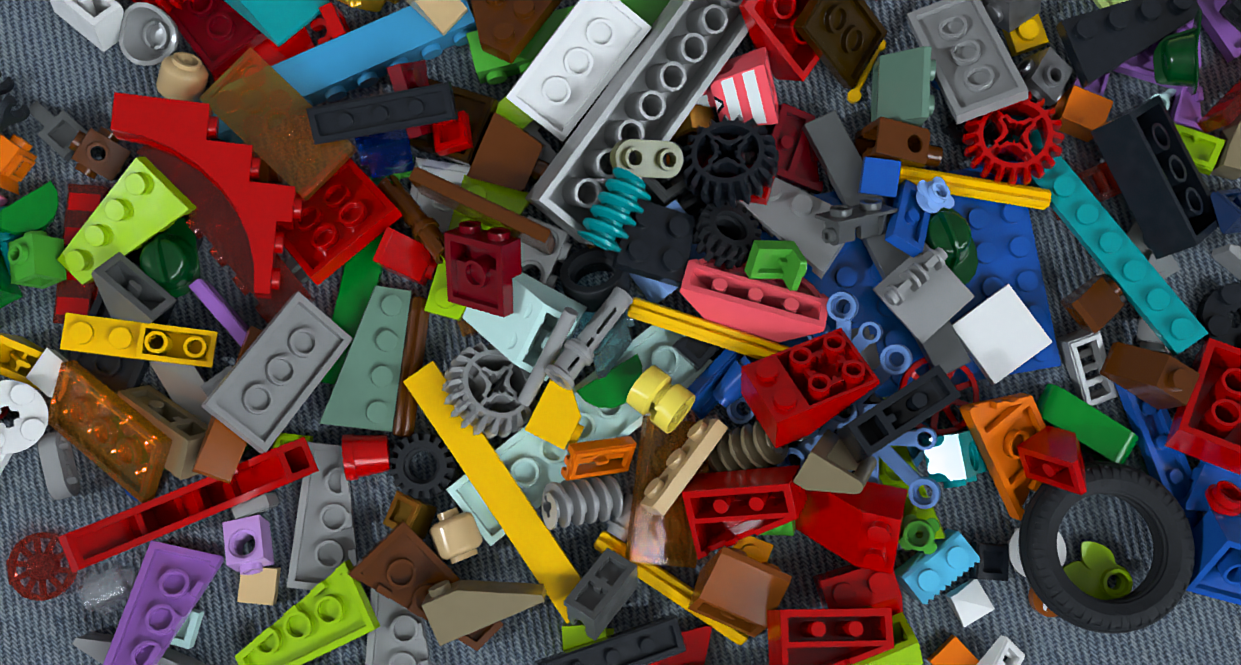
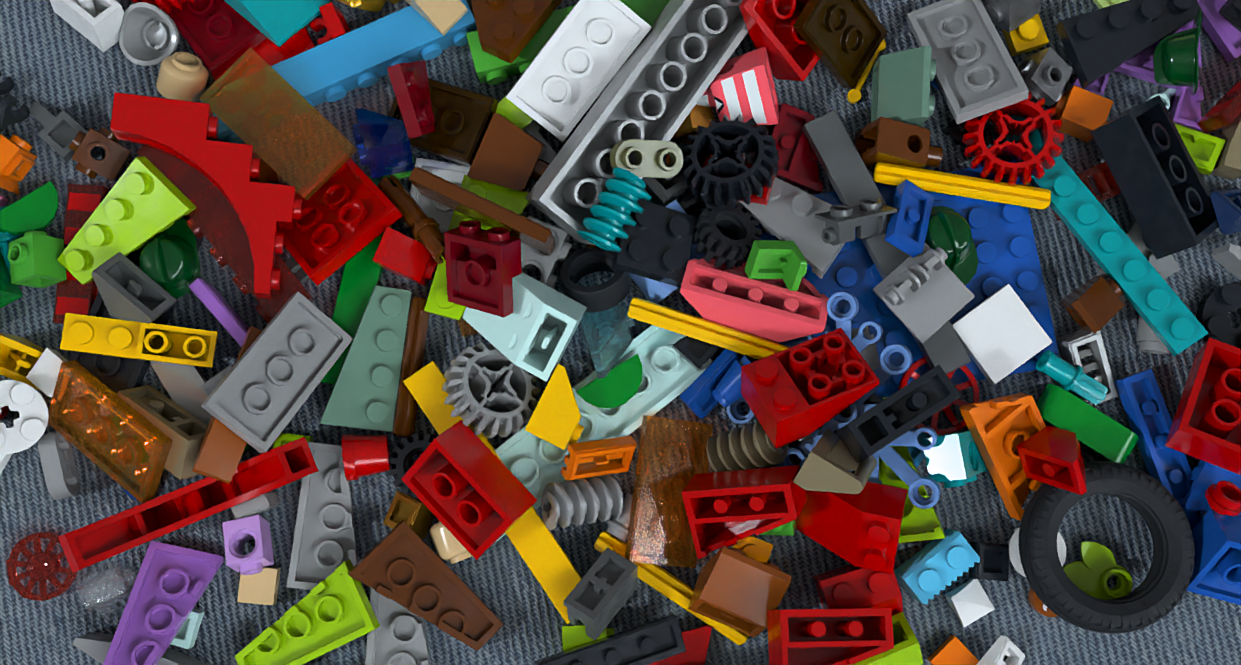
(382, 113): black tile -> none
(452, 135): red tile -> none
(468, 489): none -> red slope
(474, 604): dark tan slope -> none
(547, 355): light grey bar -> none
(580, 351): light grey pin -> none
(657, 396): light yellow wheel -> none
(682, 465): tan plate -> none
(879, 177): blue tile -> none
(911, 541): bright green plate -> none
(934, 195): light blue plate -> none
(1071, 377): none -> teal axle
(1150, 375): reddish brown slope -> none

